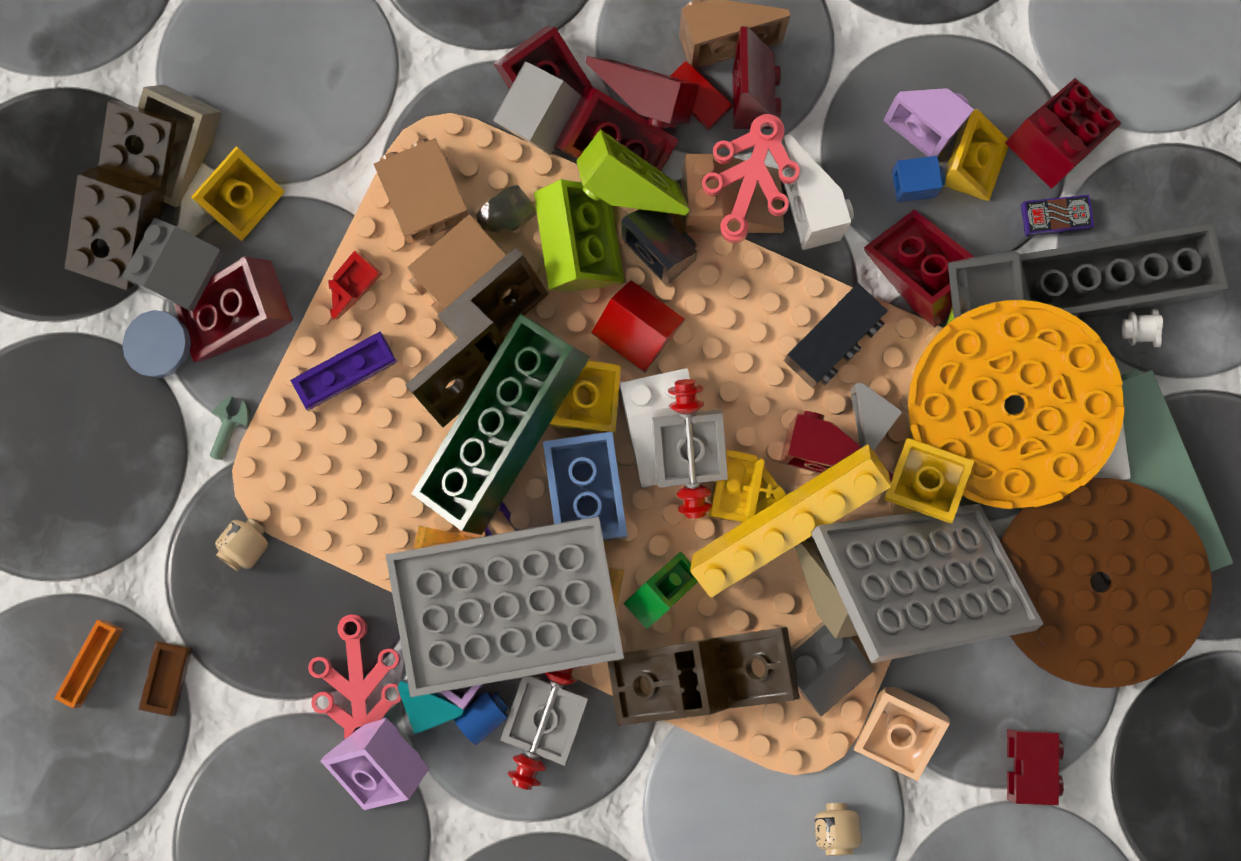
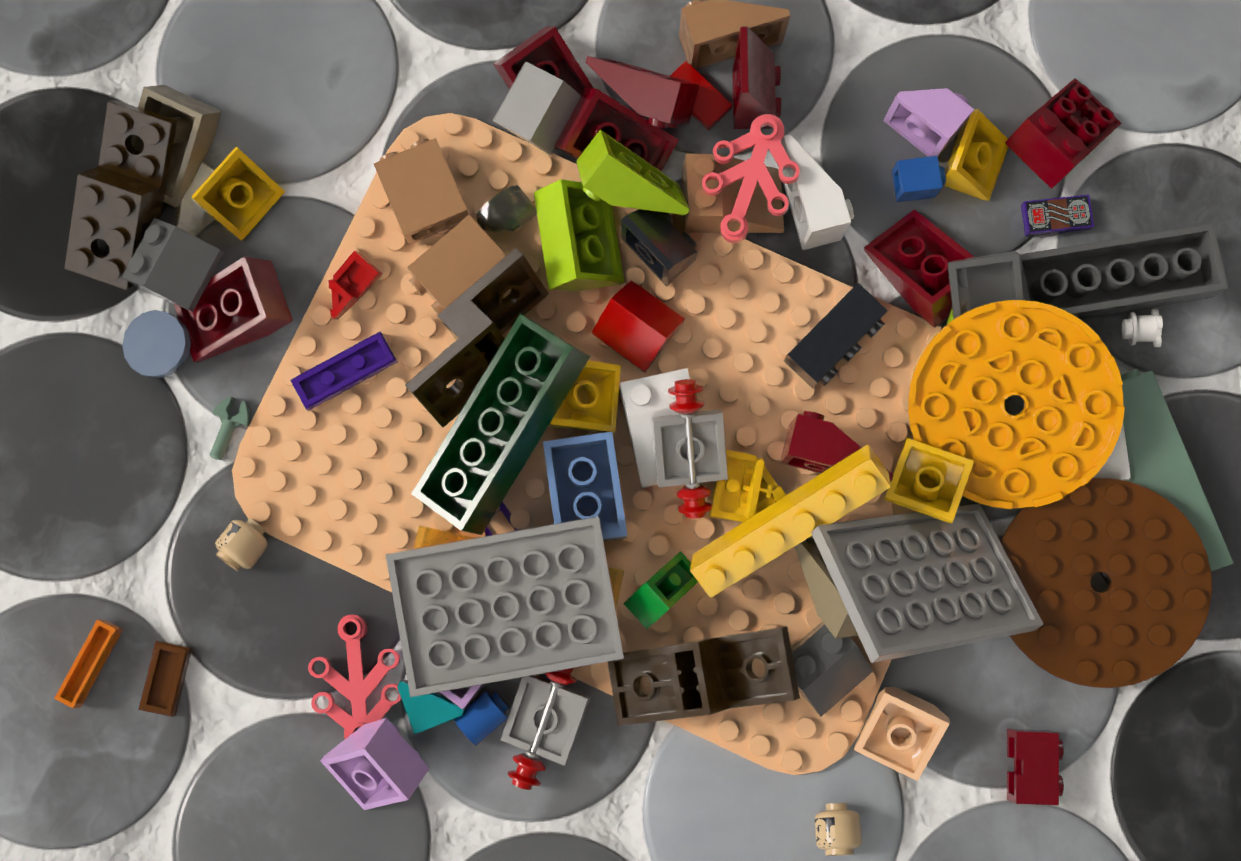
(872, 415): light grey slope -> none

